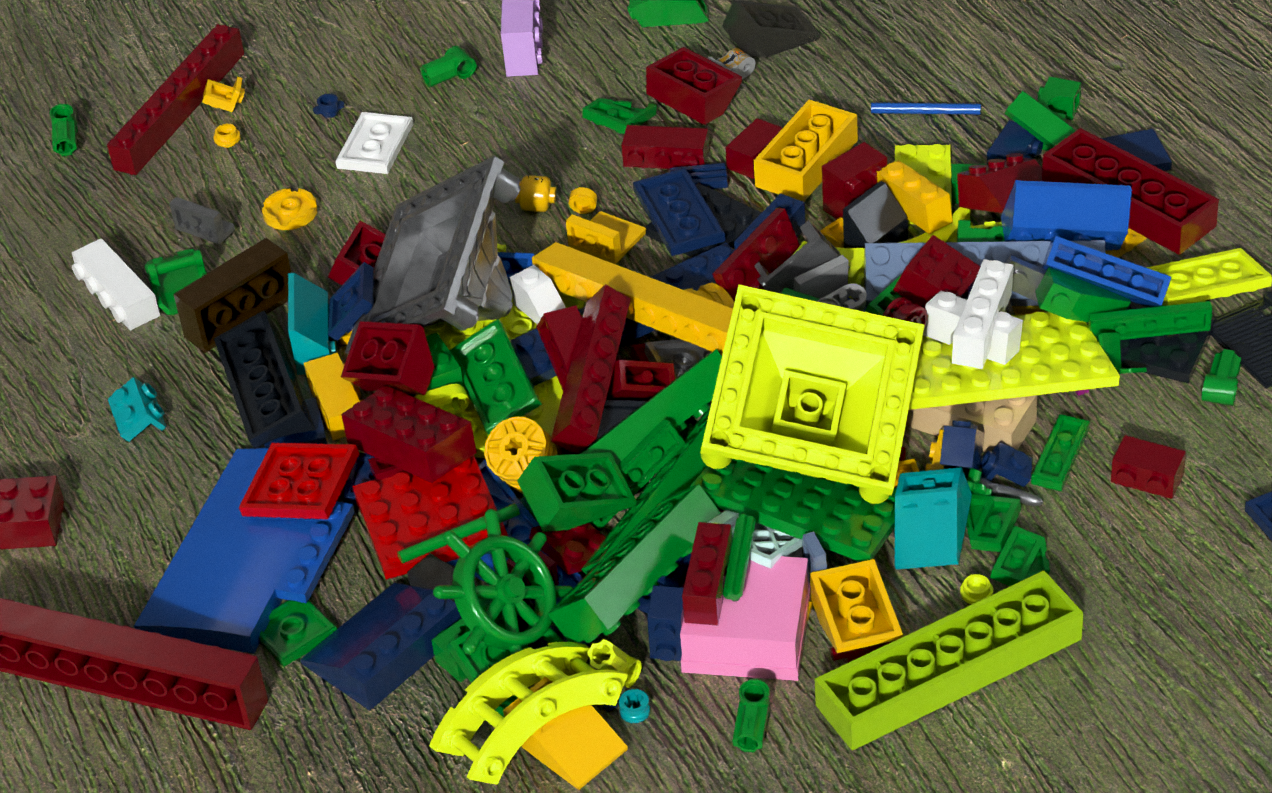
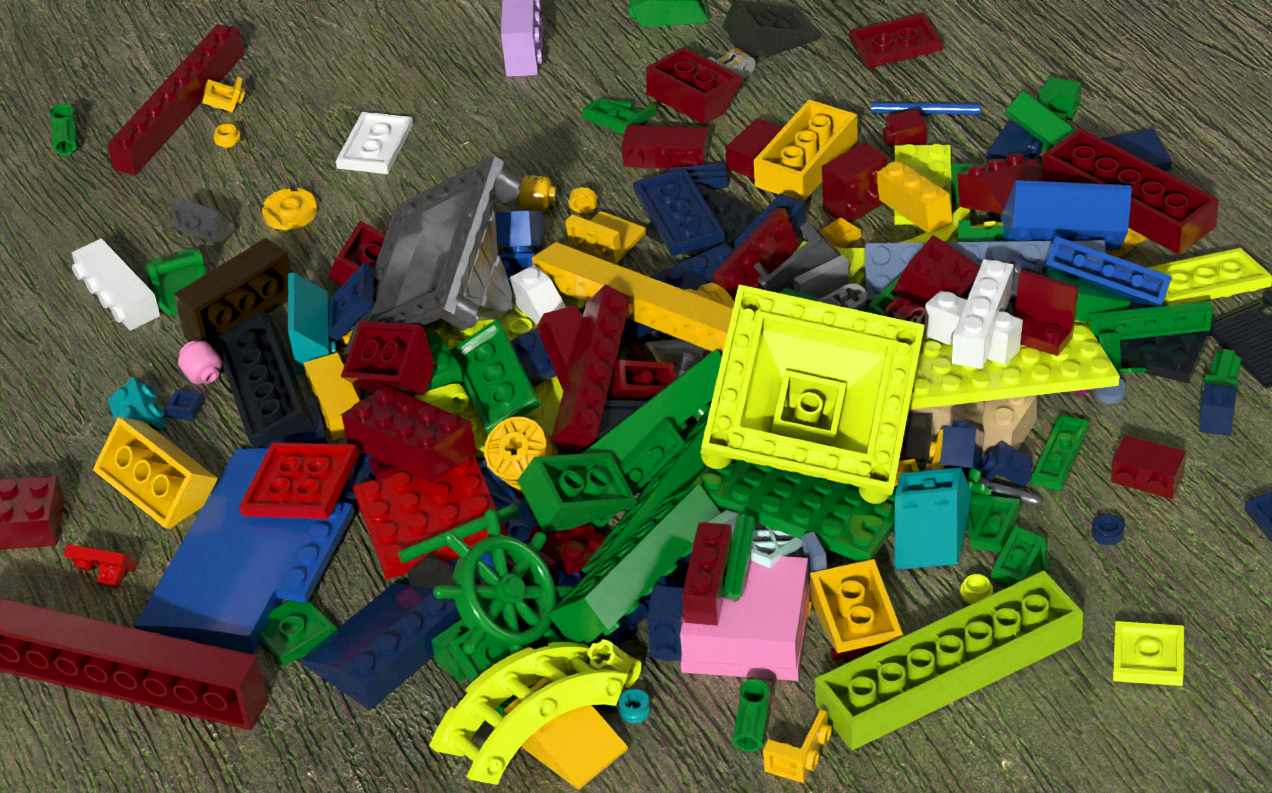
(110, 564): none -> red hinge
(153, 472): none -> yellow slope
(184, 405): none -> dark blue tile
(199, 361): none -> bright pink head
(328, 105): dark blue plate -> none
(454, 63): green piece -> none
(520, 230): none -> blue slope
(628, 624): none -> dark blue pin
(795, 762): none -> yellow bracket
(874, 219): black slope -> none
(895, 40): none -> dark red plate
(905, 129): none -> dark red brick
(918, 436): none -> clear smoke brick
(1046, 312): none -> dark red bracket
(1107, 529): none -> dark blue tile
(1111, 395): none -> sand blue tile
(1148, 653): none -> neon yellow plate
(1218, 409): none -> dark blue brick

